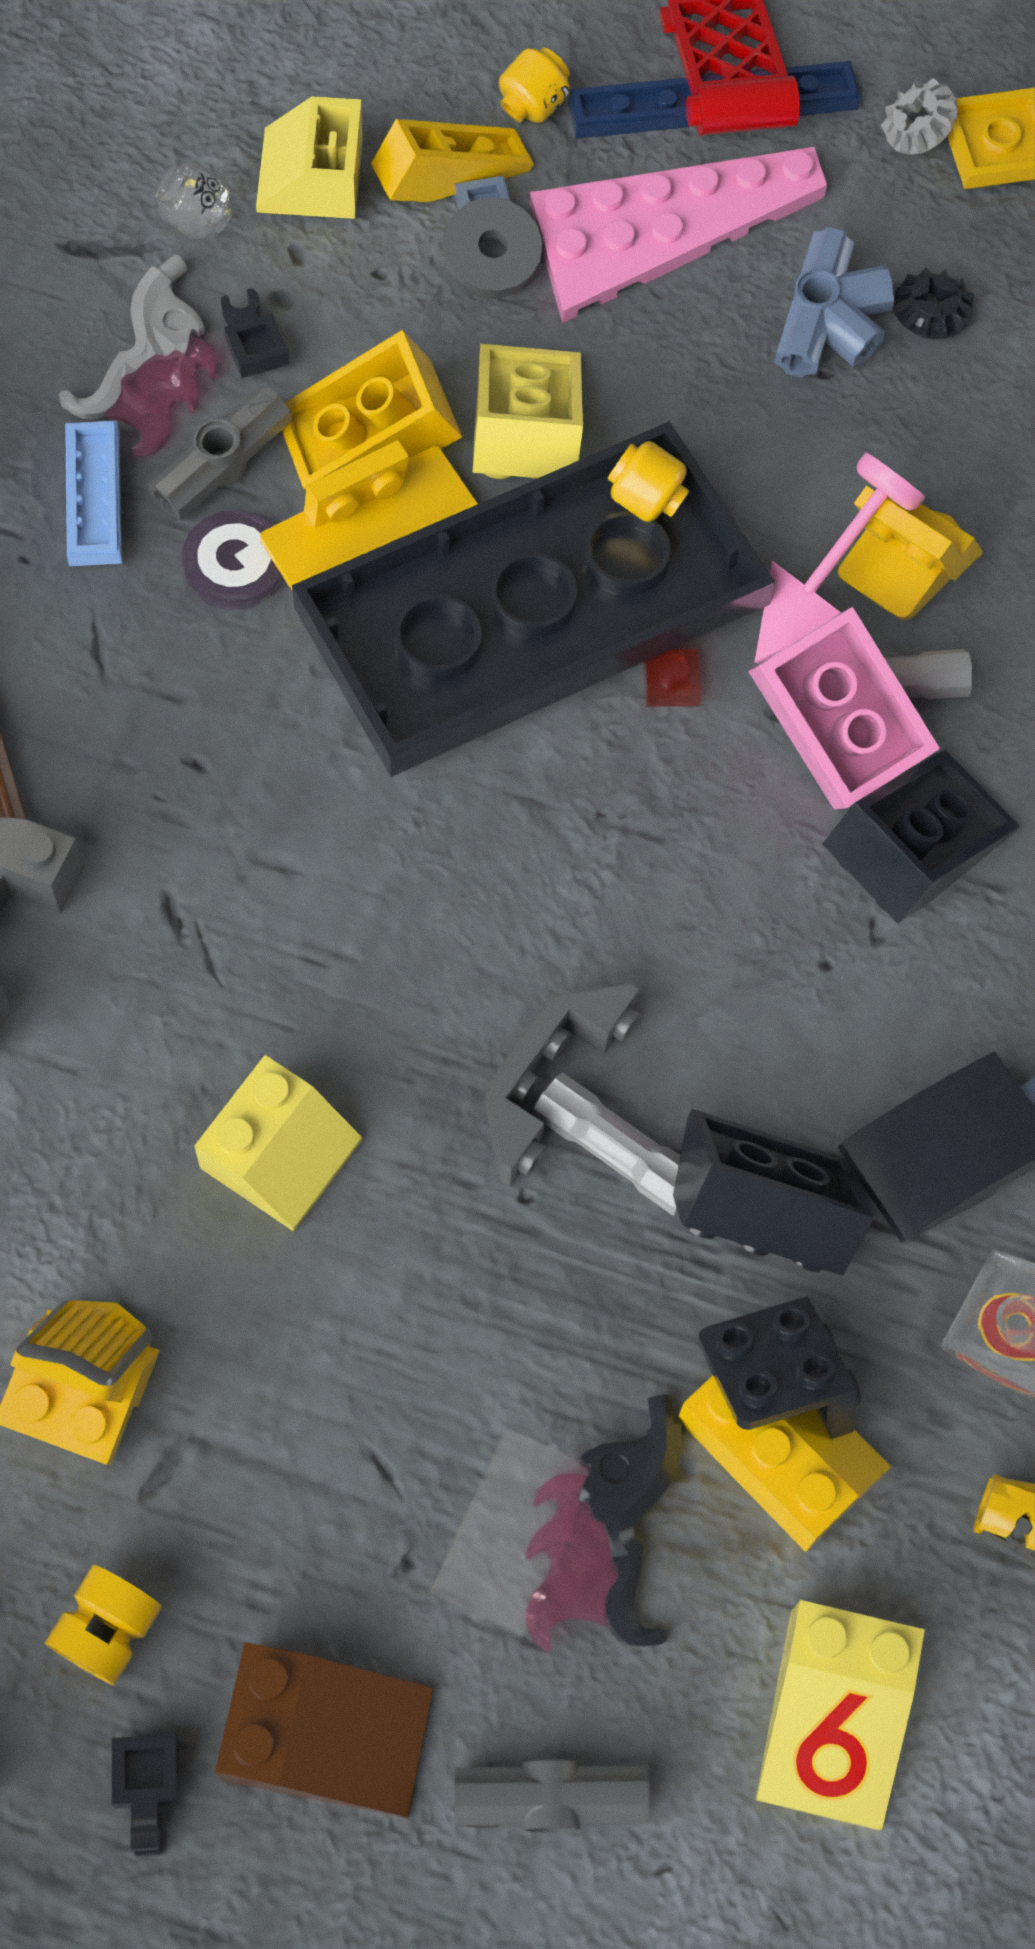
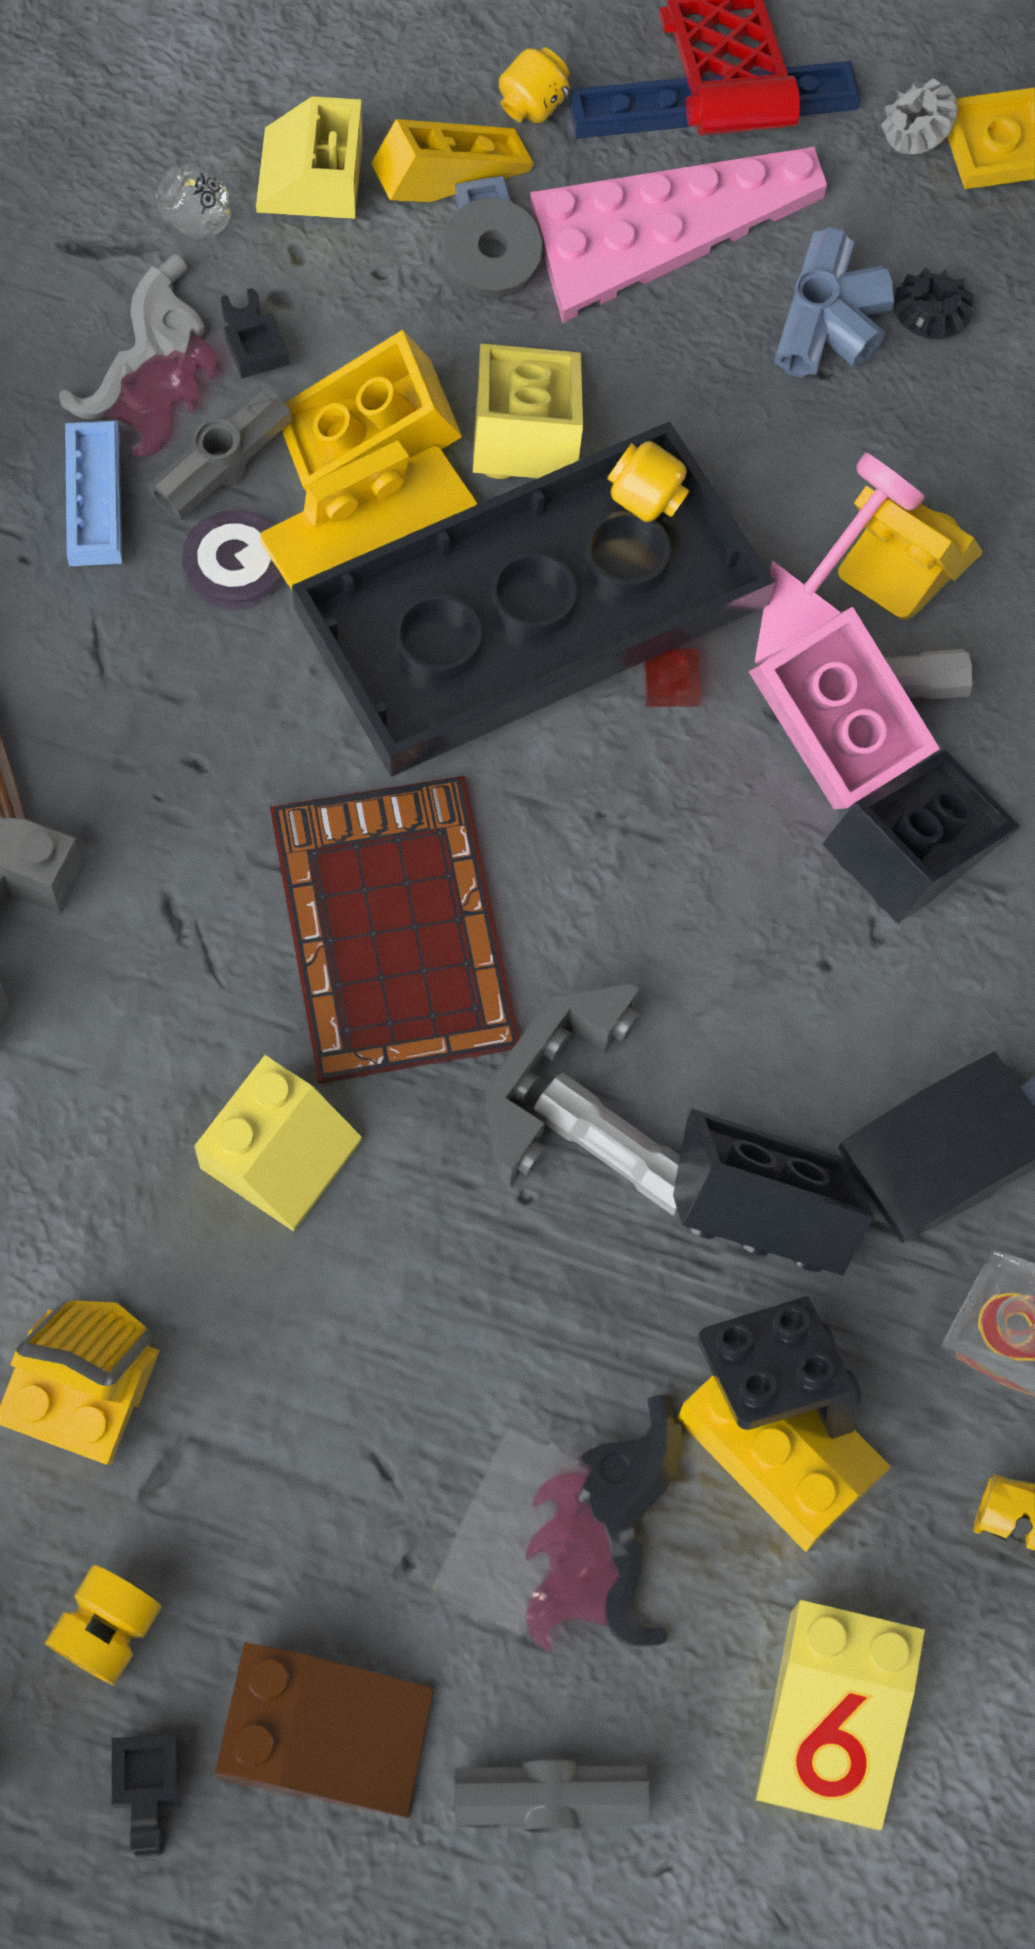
(393, 929): none -> piece

